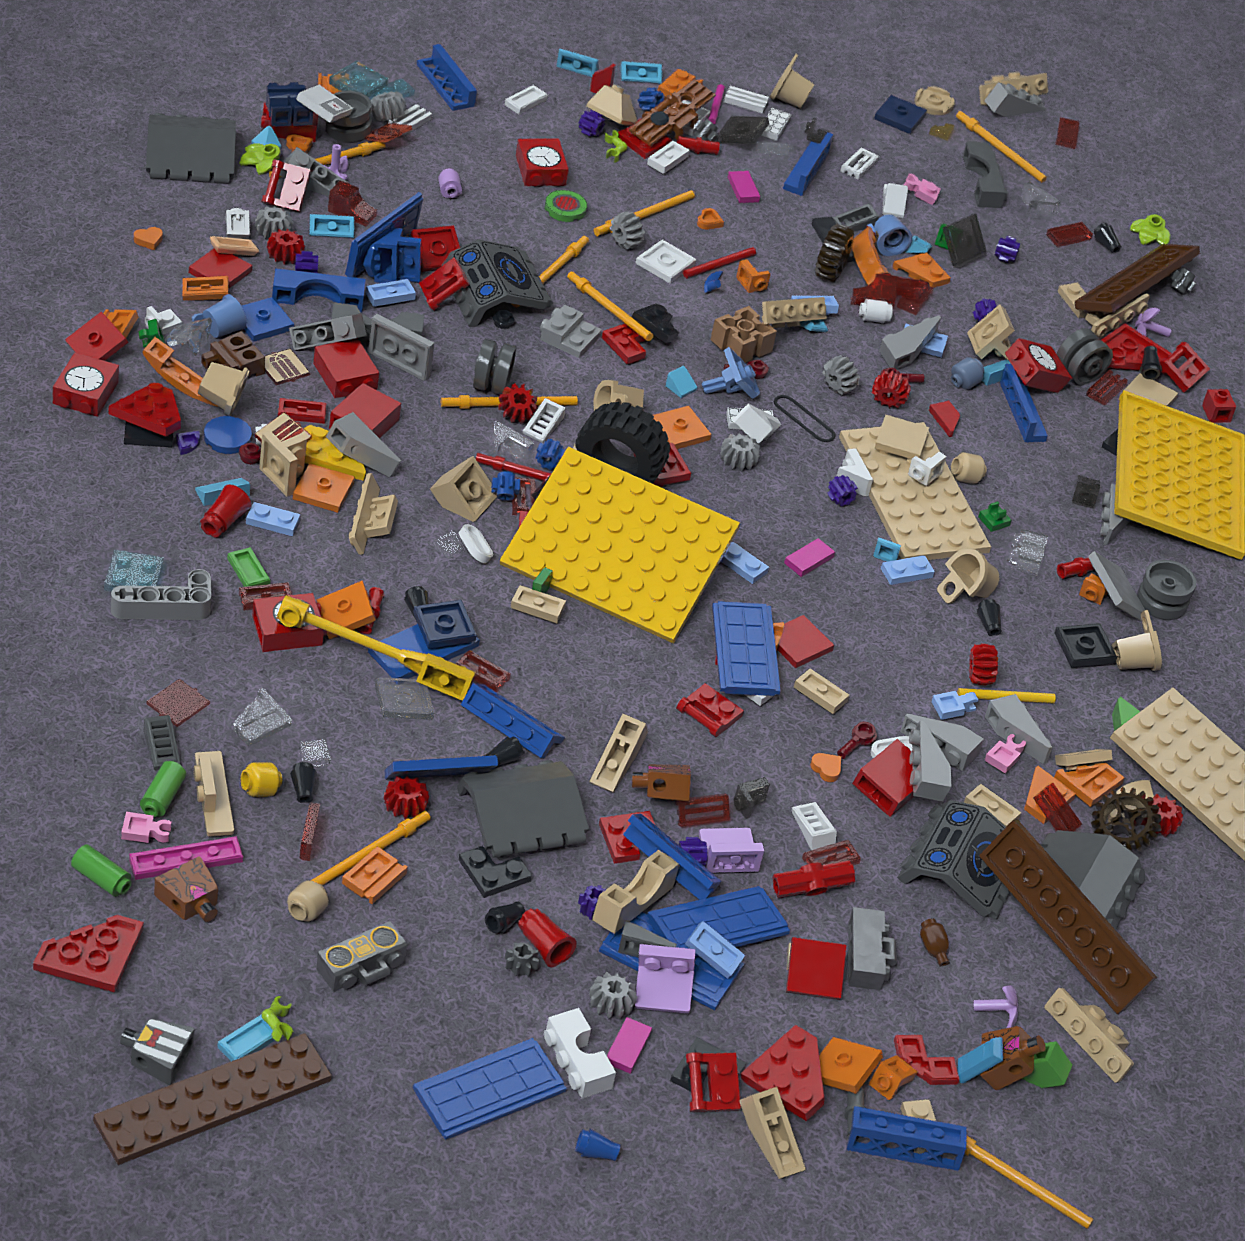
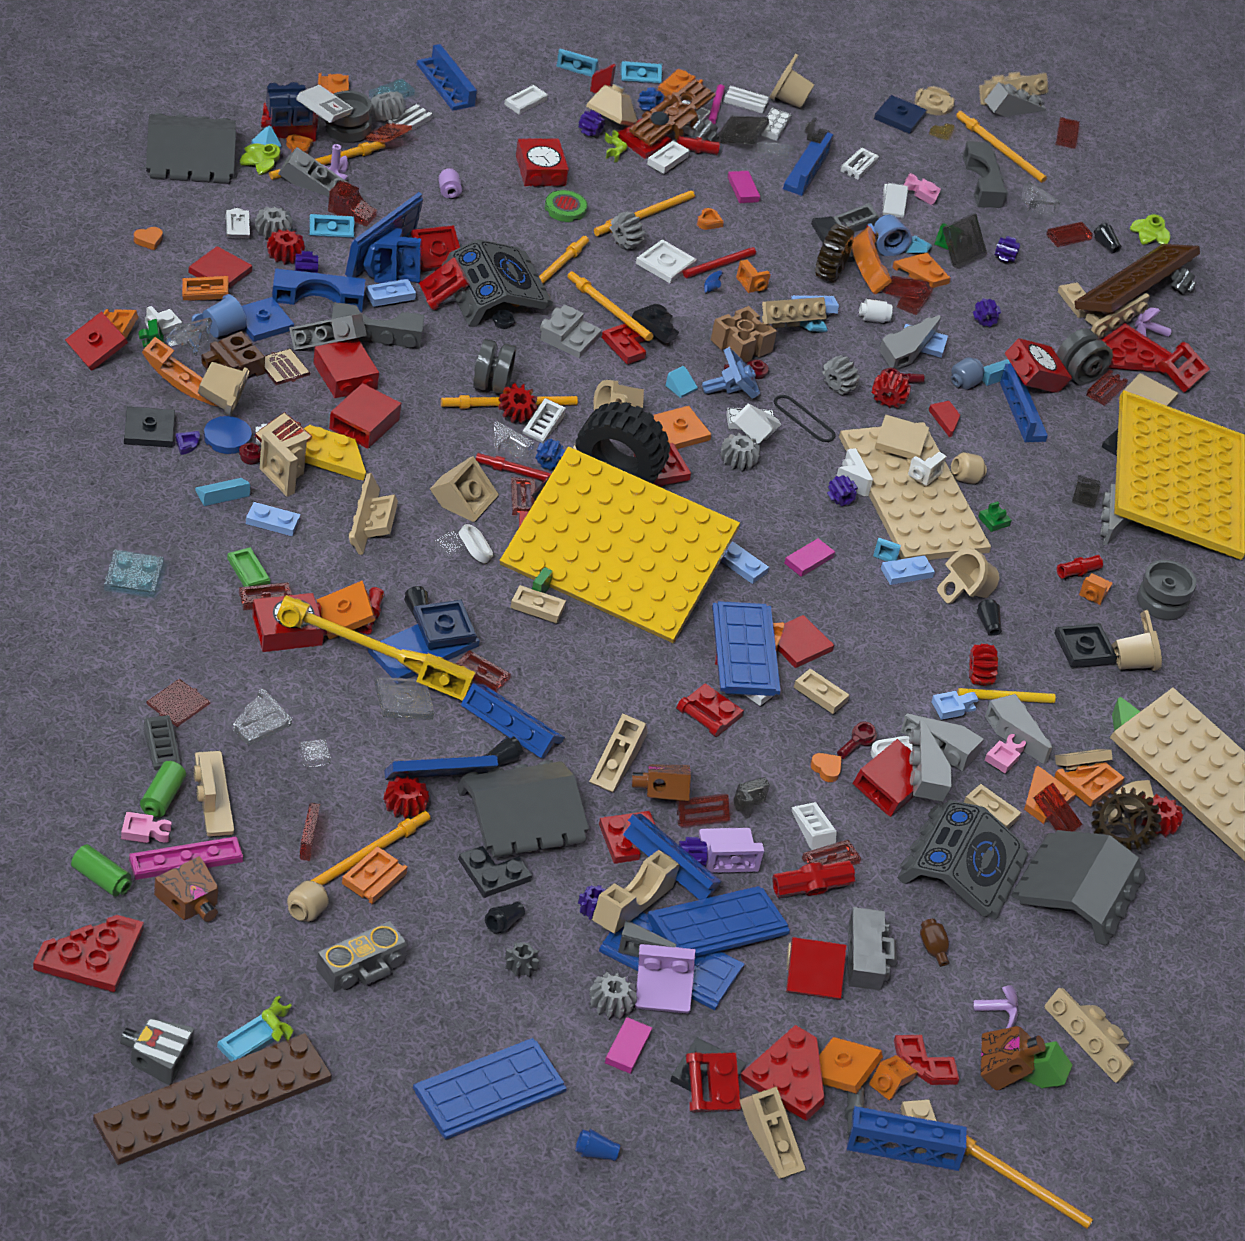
(85, 384): red brick -> none
(149, 408): red plate -> none
(165, 601): light grey beam -> none
(225, 510): red plant -> none
(234, 246): light nougat tile -> none
(261, 779): yellow head -> none
(293, 188): plate -> none
(303, 779): black cone -> none
(305, 411): red tile -> none
(323, 487): orange plate -> none
(358, 78): clear light blue plate -> none
(361, 444): light grey slope -> none
(401, 347): light grey tile -> none
(505, 486): blue gear -> none
(547, 937): red plant -> none
(585, 1071): white arch -> none
(715, 949): light blue plate -> none
(882, 289): clear red arch -> none
(980, 1059): dark azure tile -> none
(992, 333): tan bracket -> none
(1028, 551): clear brick -> none
(1067, 916): reddish brown plate -> none
(1117, 585): light grey tile -> none
(1150, 363): black cone -> none
(1219, 405): red brick -> none

